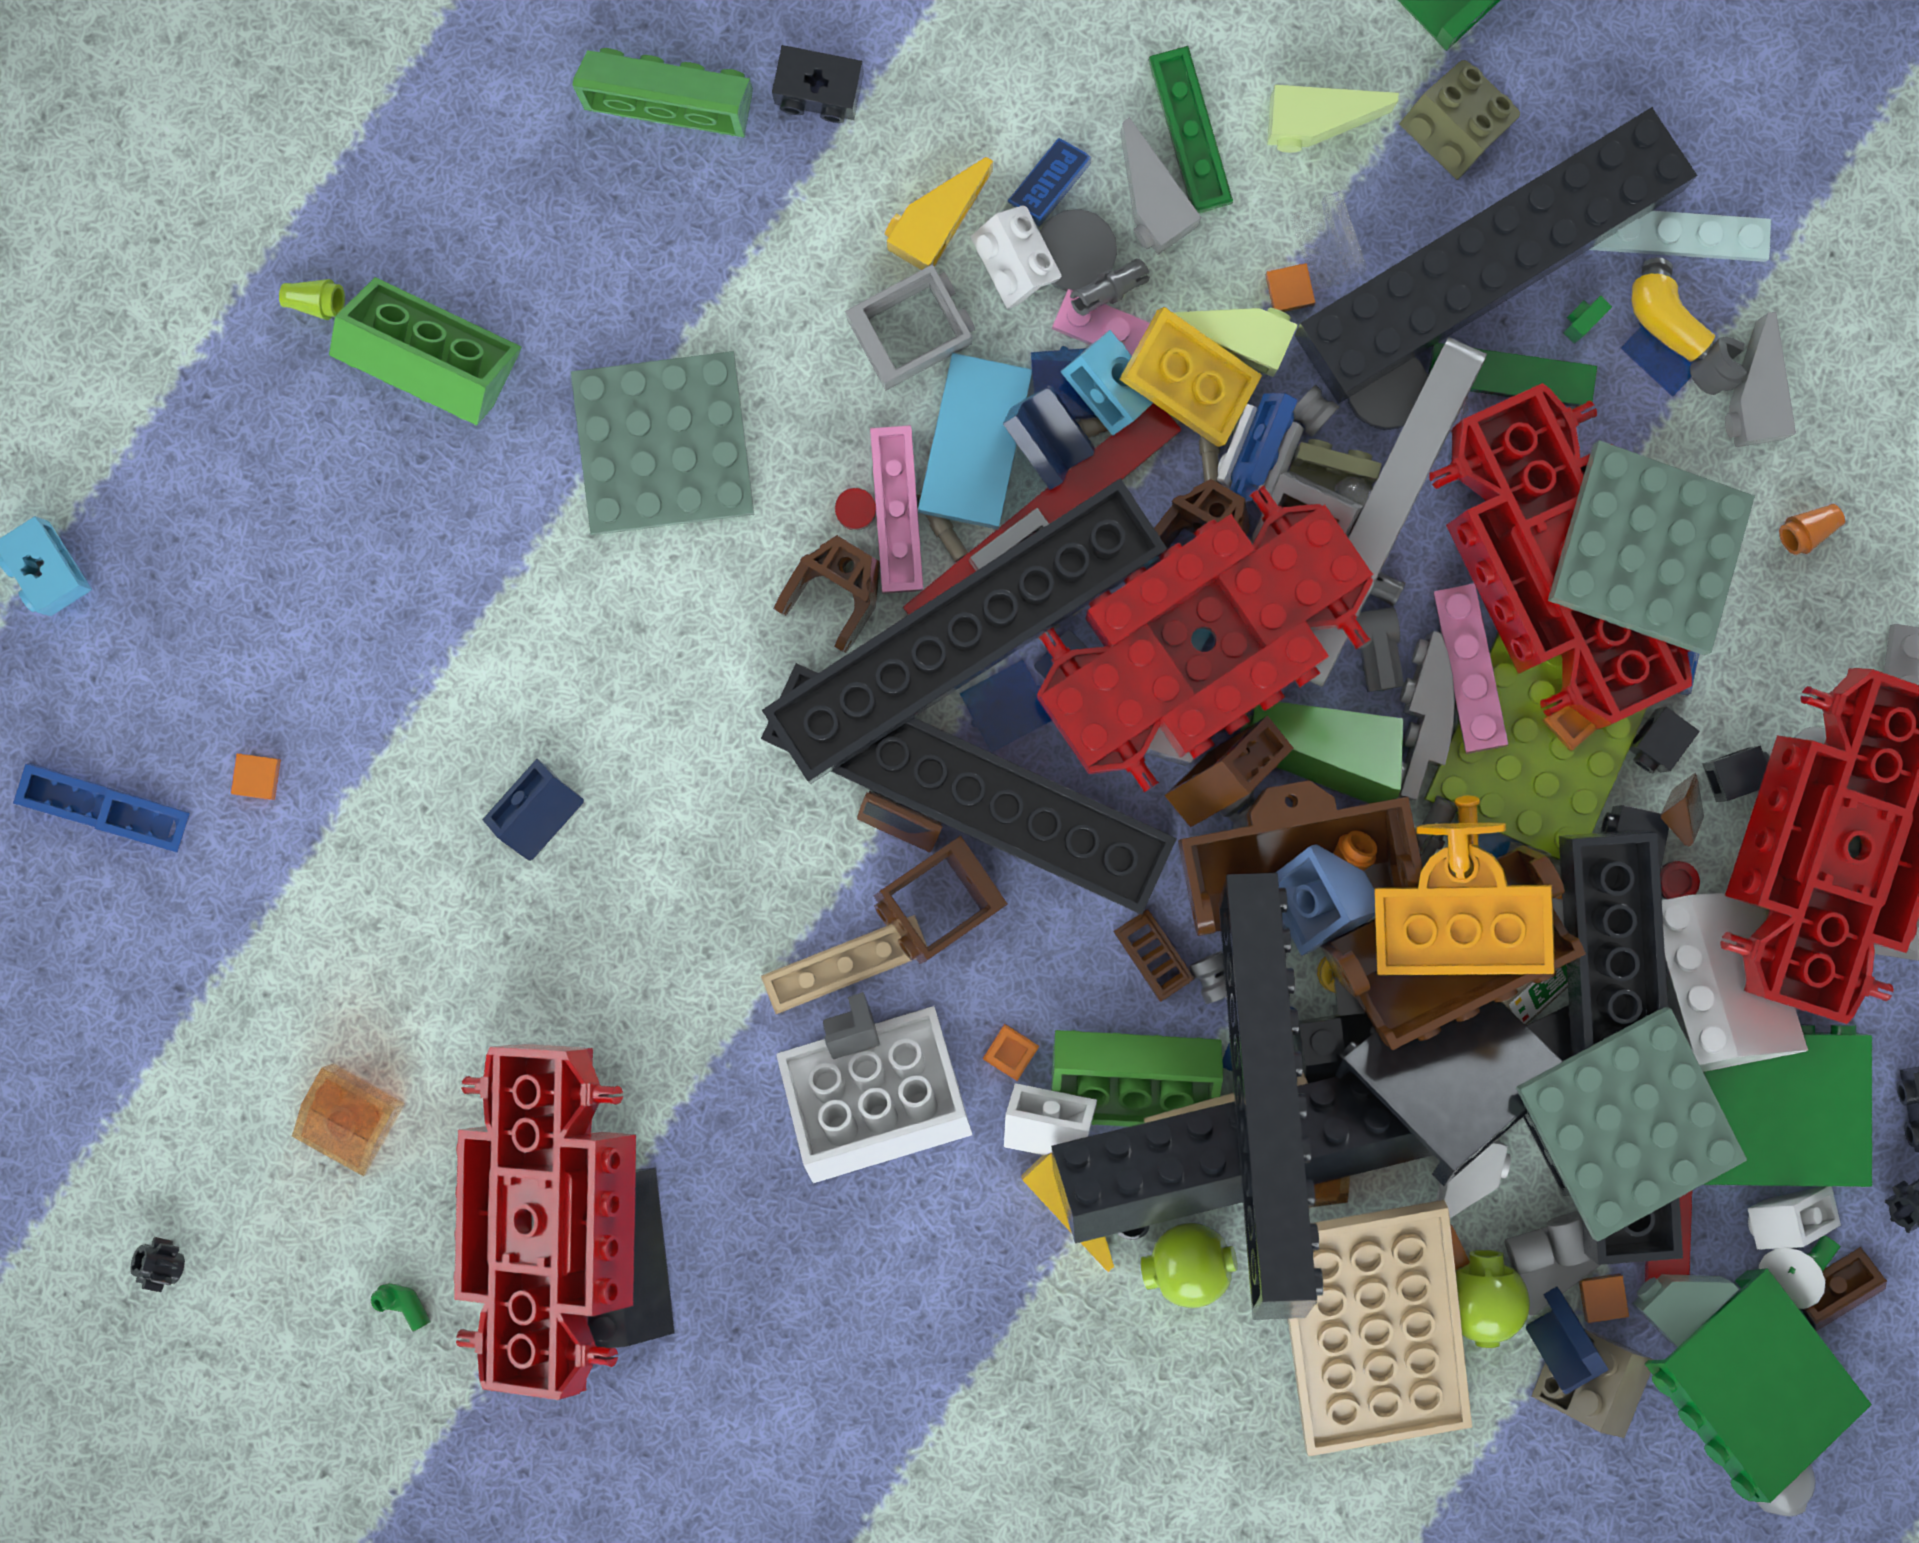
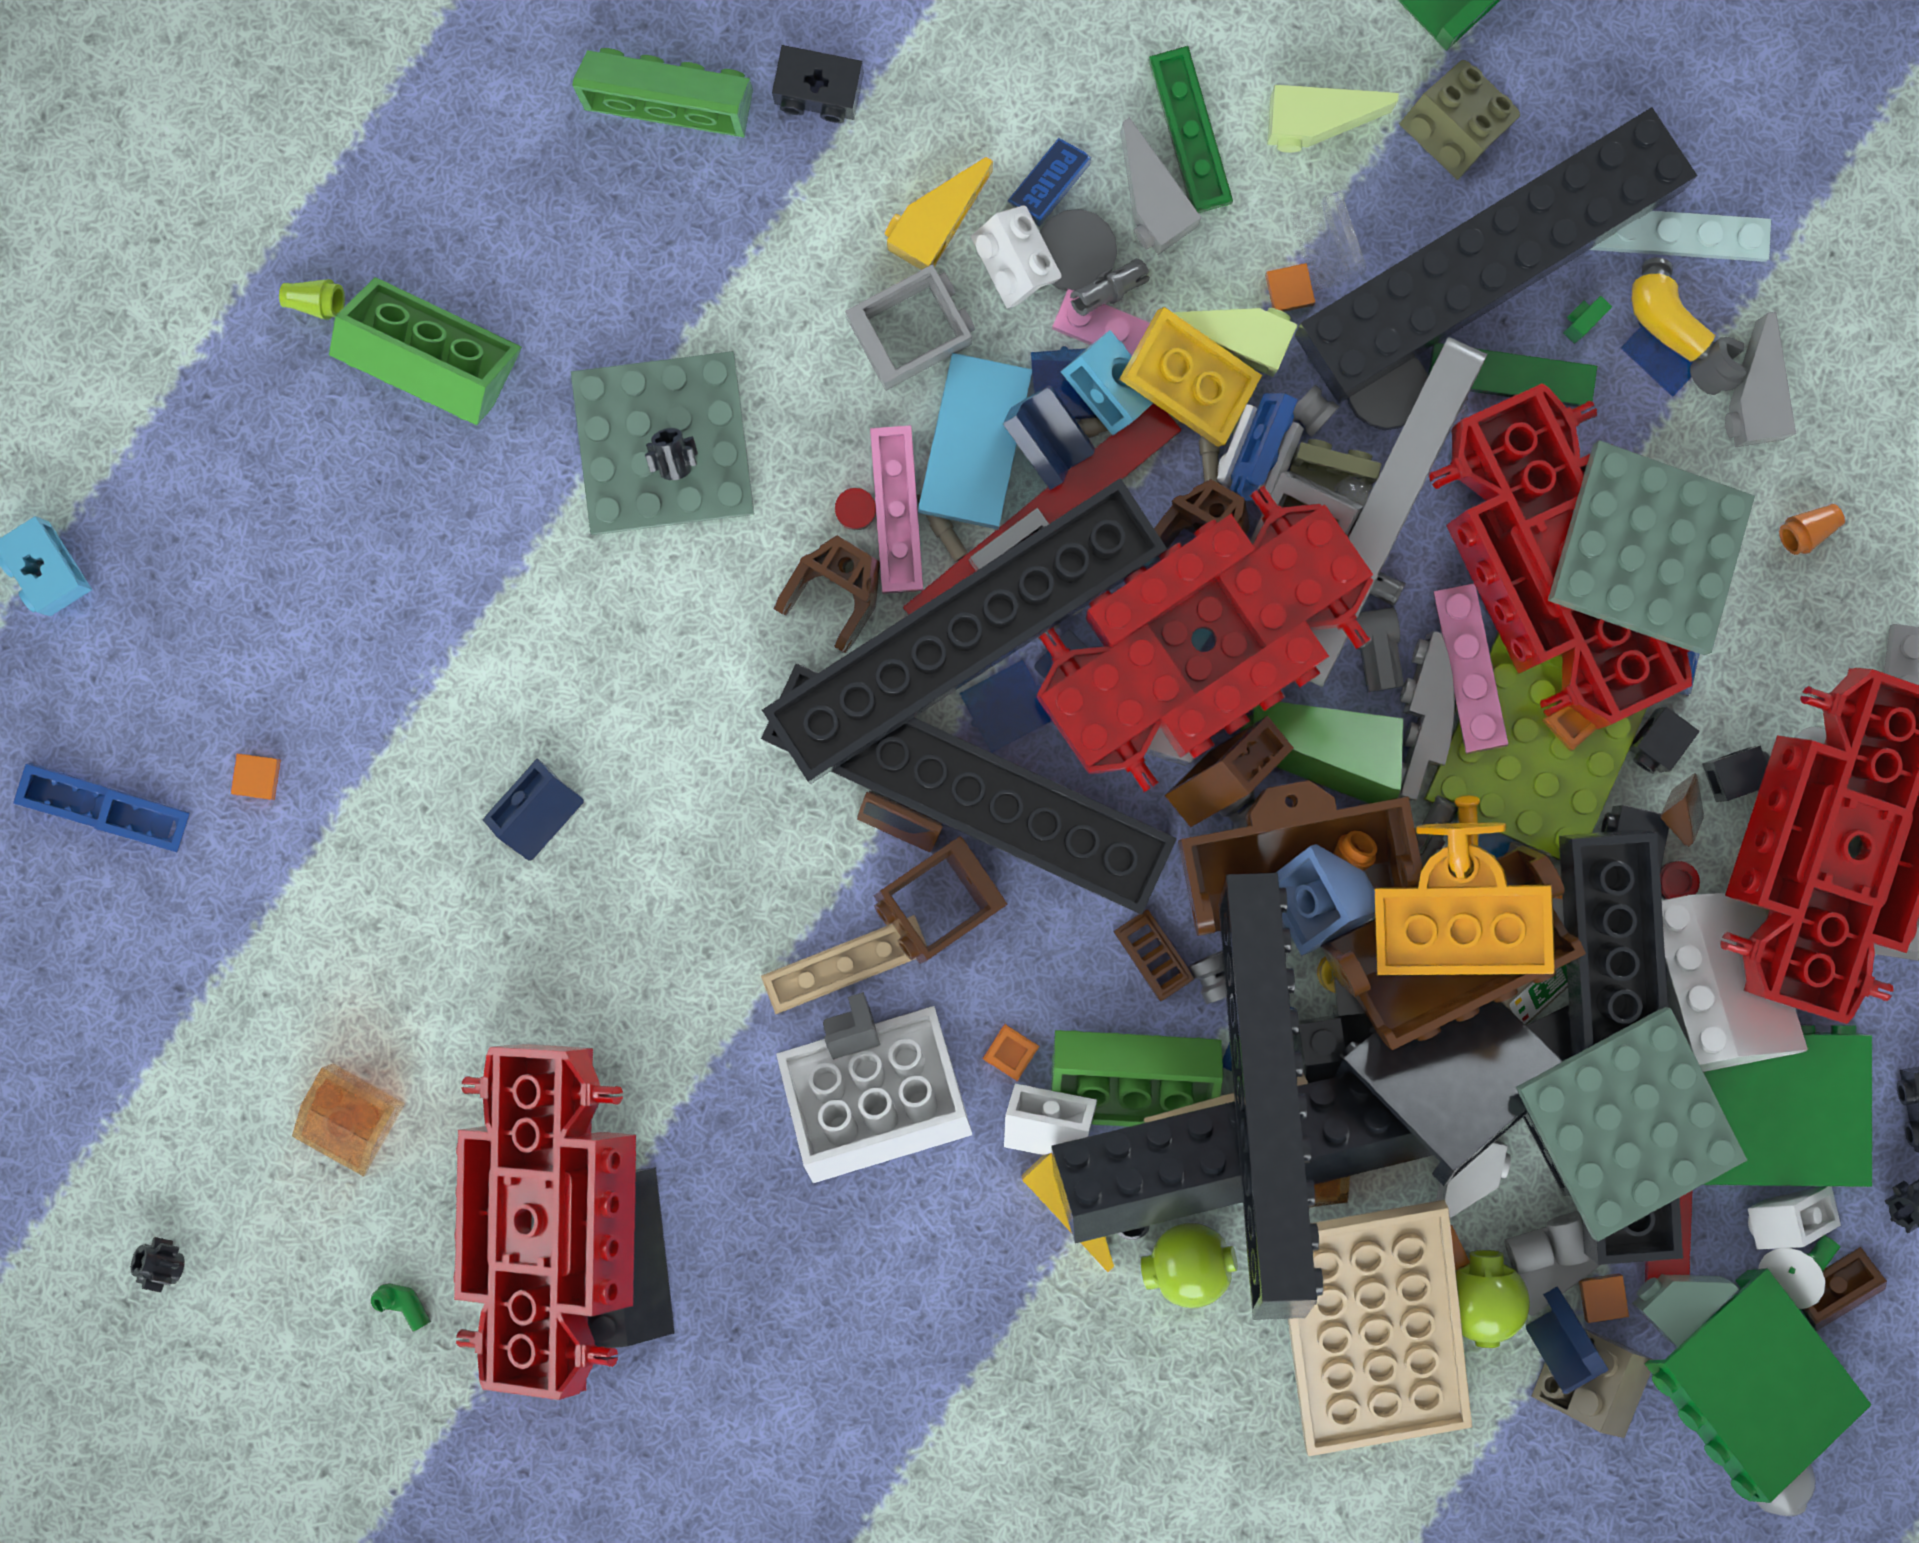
(671, 454): none -> black gear

